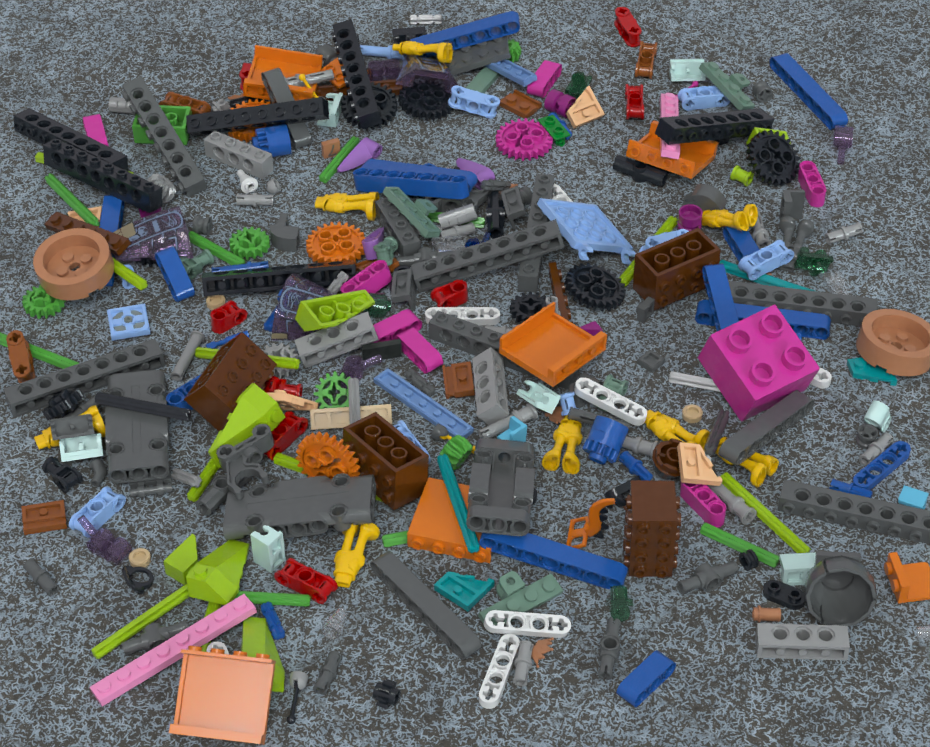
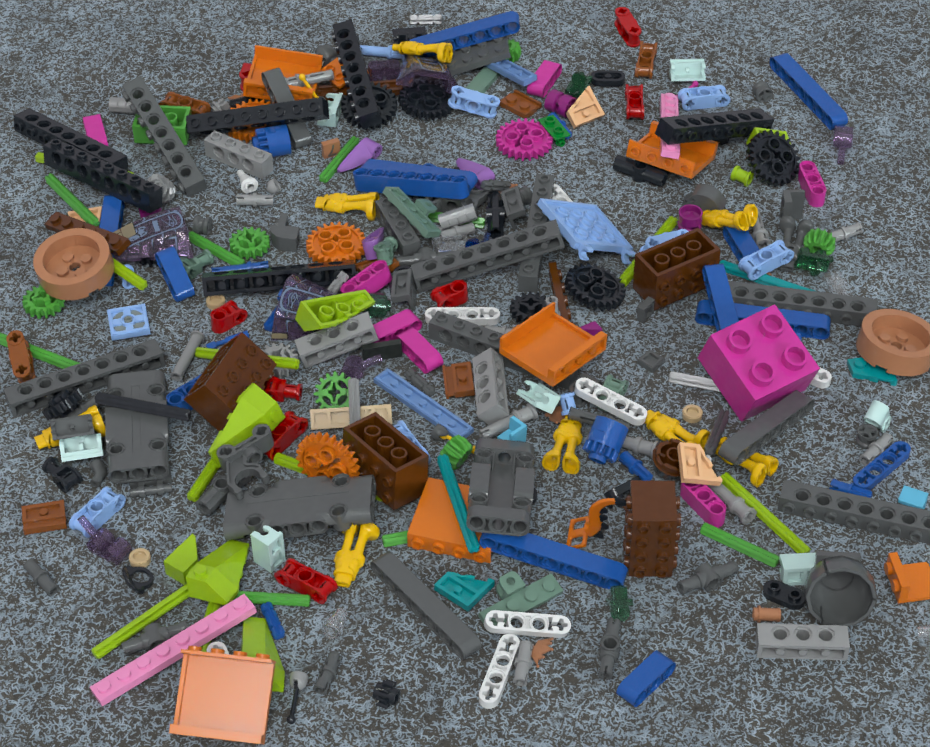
(186, 477): light grey axle -> none
(292, 403): light nougat wing -> none
(608, 78): none -> black plate
(729, 86): sand green plate -> none
(748, 559): black bush -> none
(821, 240): none -> bright green gear

